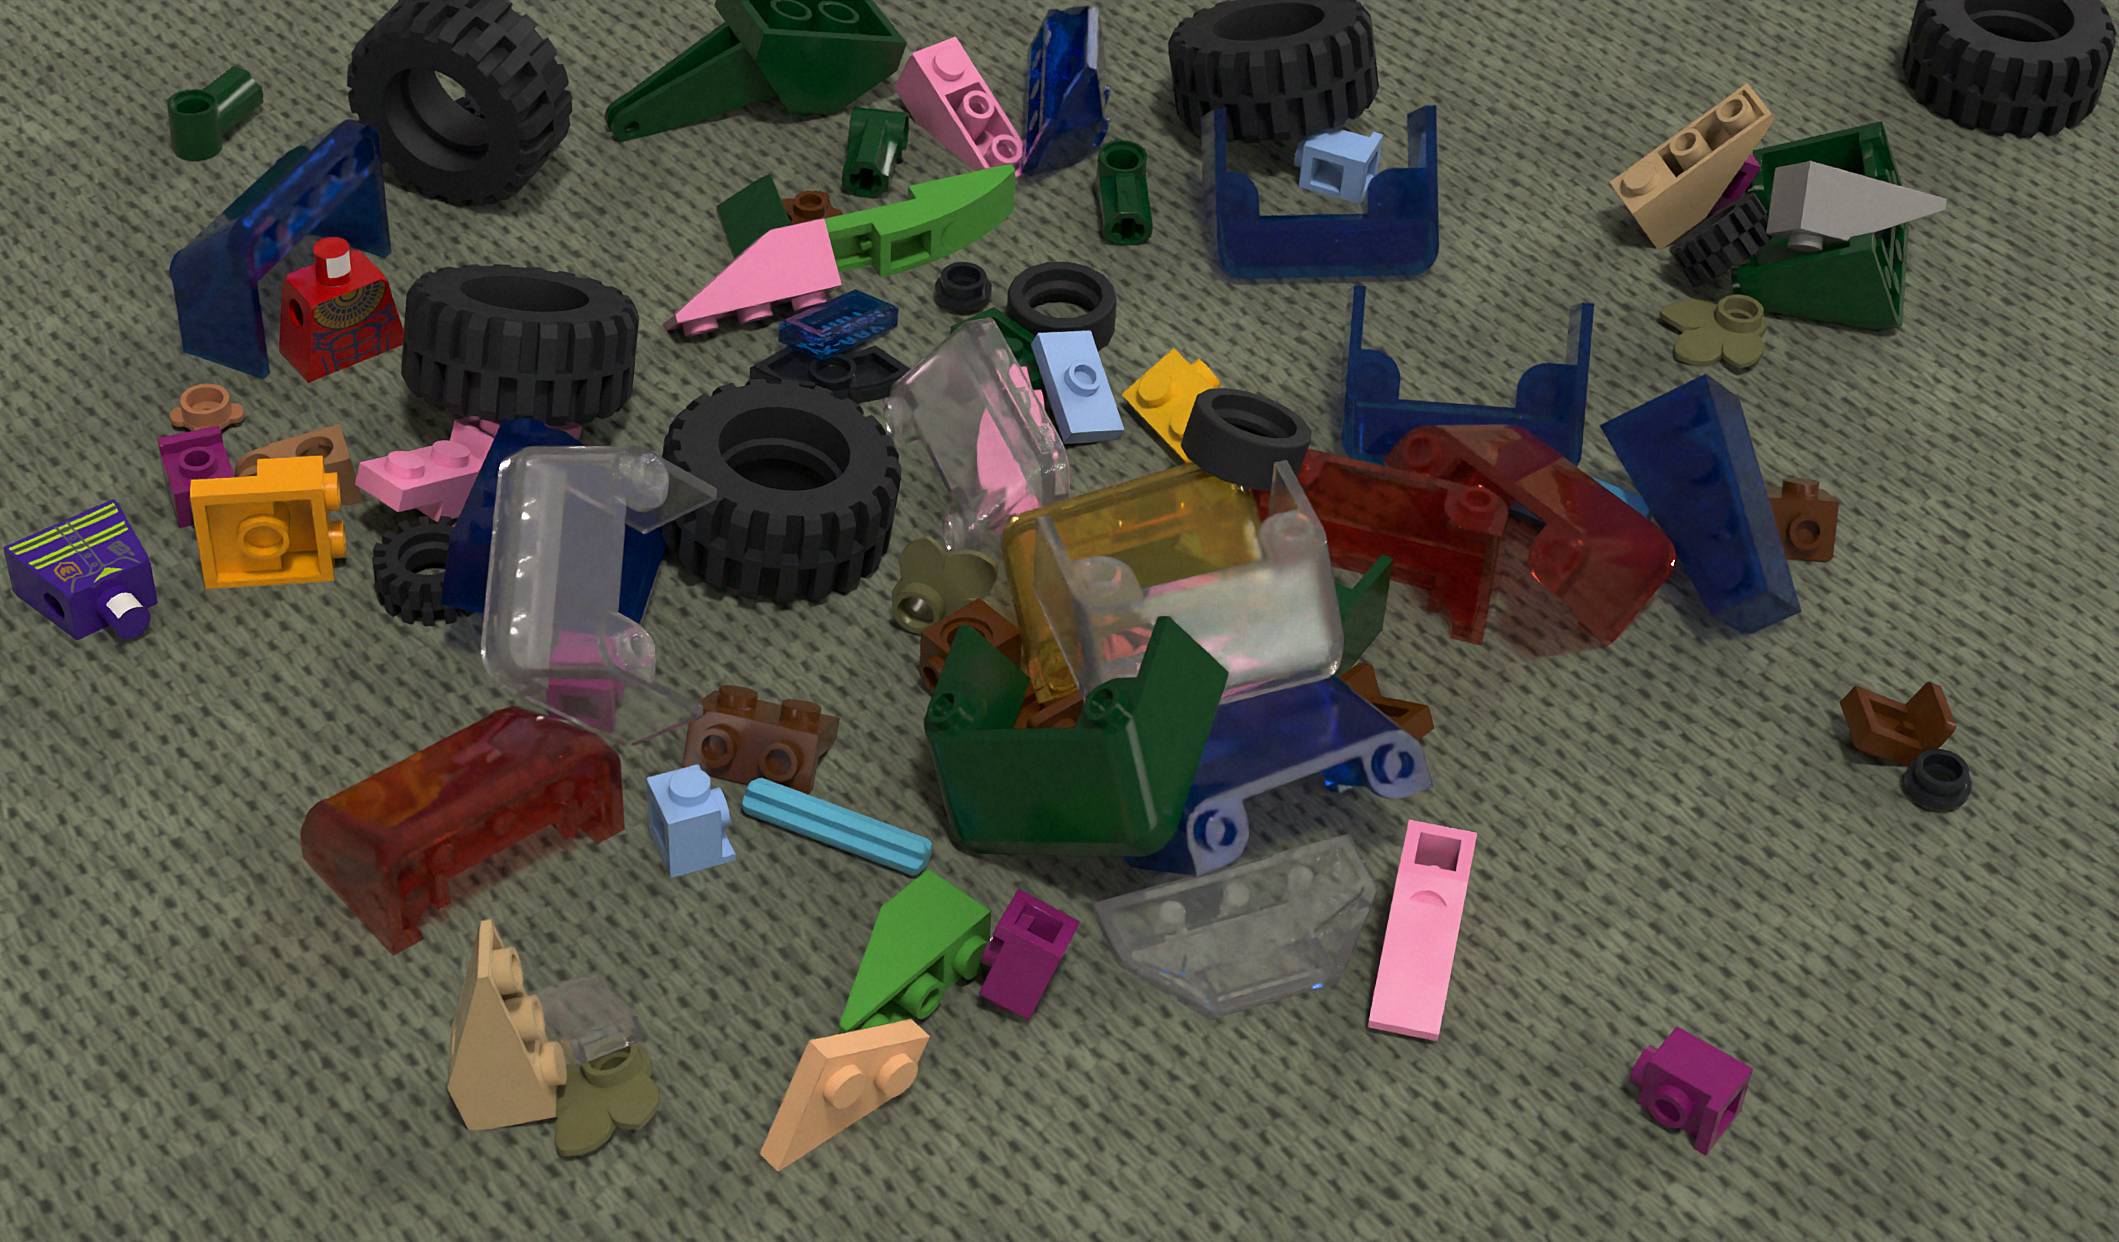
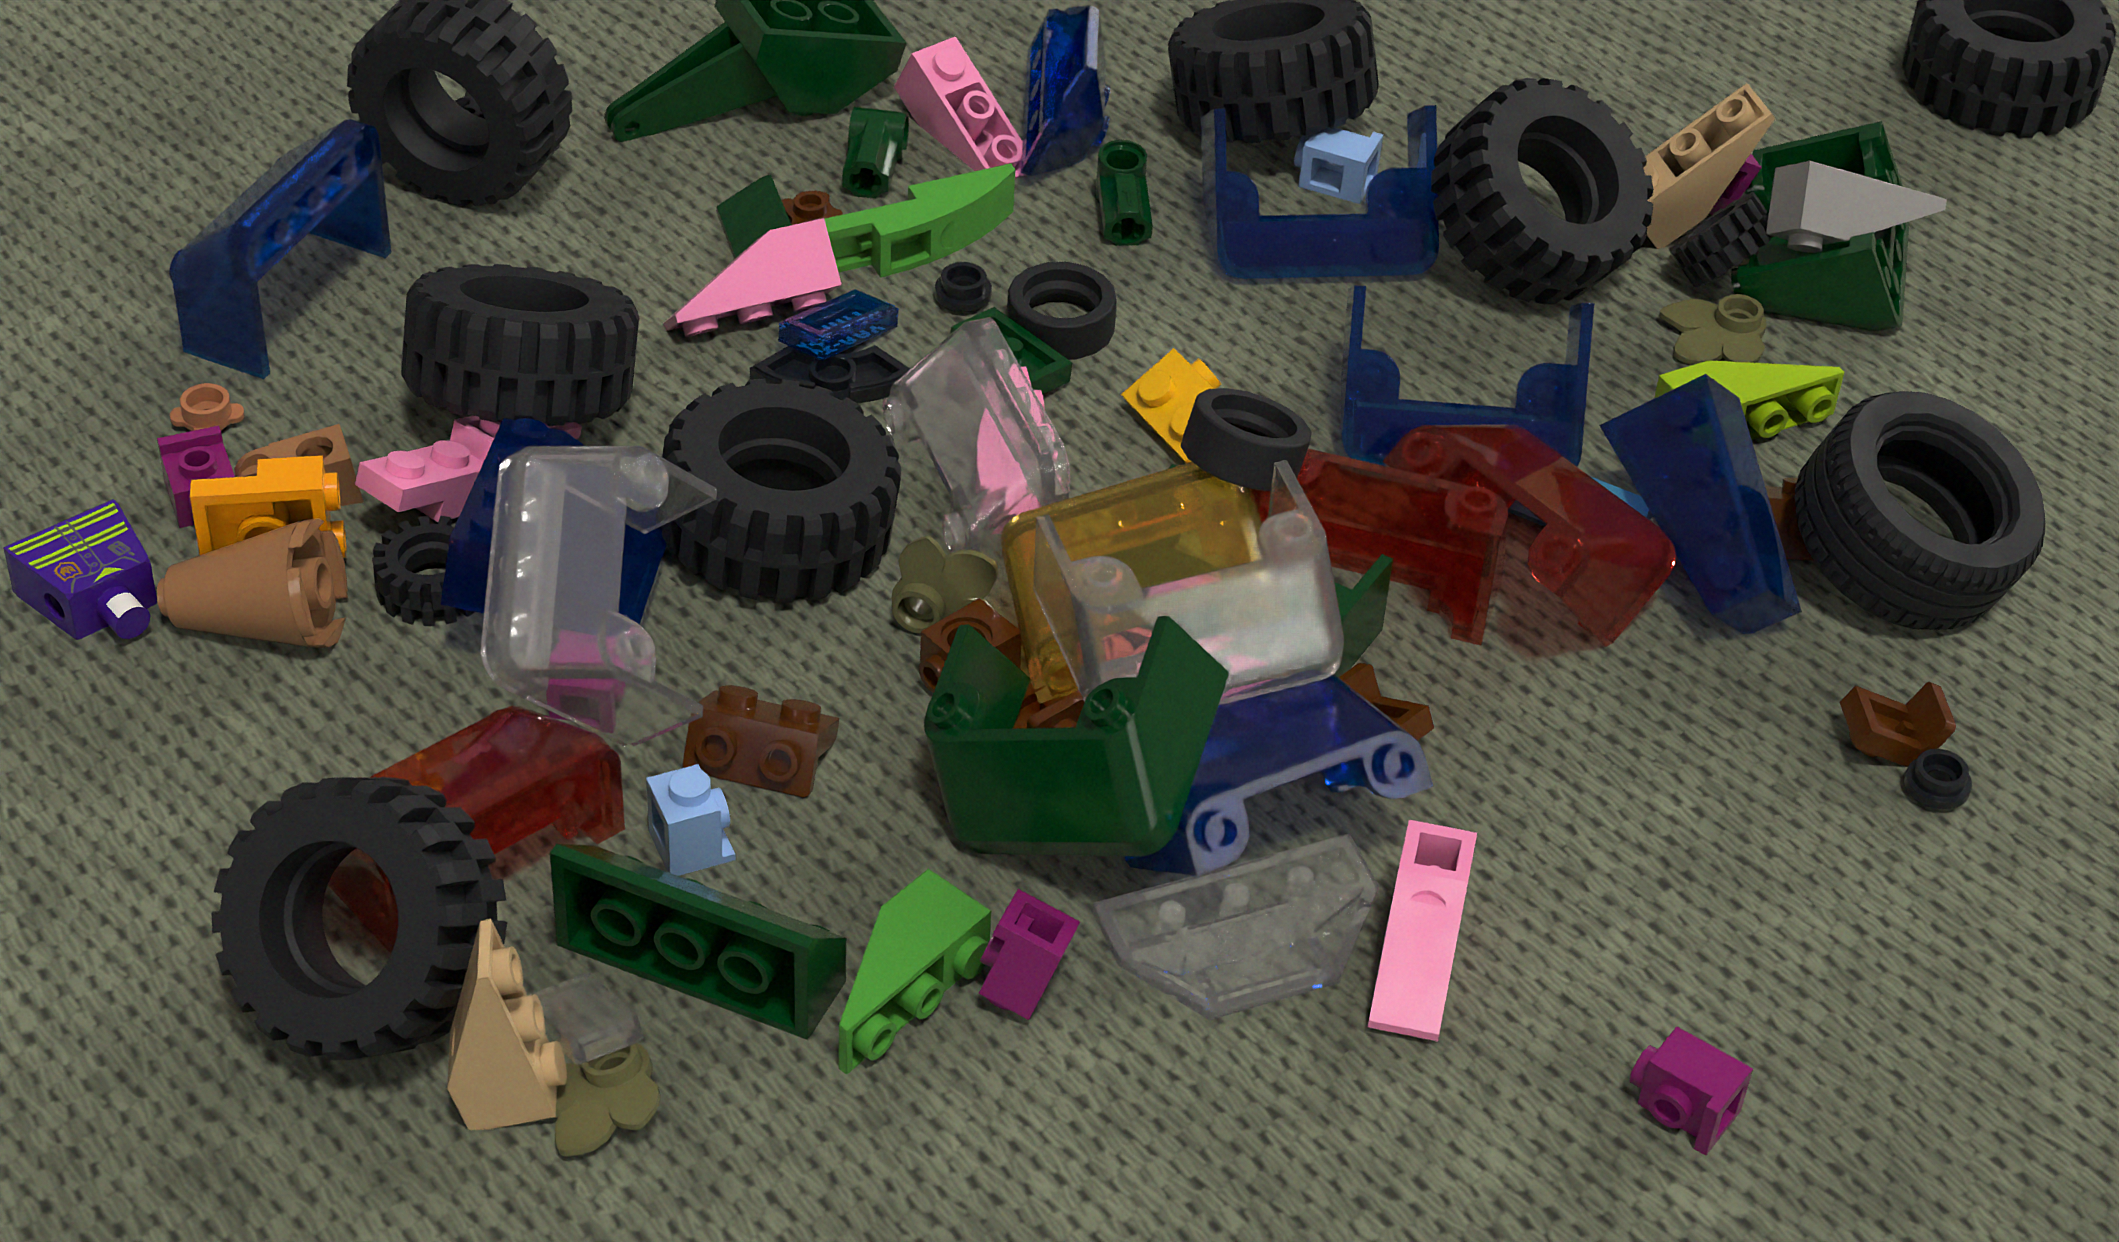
(204, 115): dark green piece -> none
(262, 588): none -> medium nougat cone
(275, 915): none -> black tyre
(336, 312): red torso -> none
(695, 938): none -> dark green slope
(837, 826): medium azure axle -> none
(841, 1083): light nougat wing -> none
(1077, 387): light blue plate -> none
(1499, 220): none -> black tyre
(1769, 393): none -> lime slope
(1885, 555): none -> black tyre

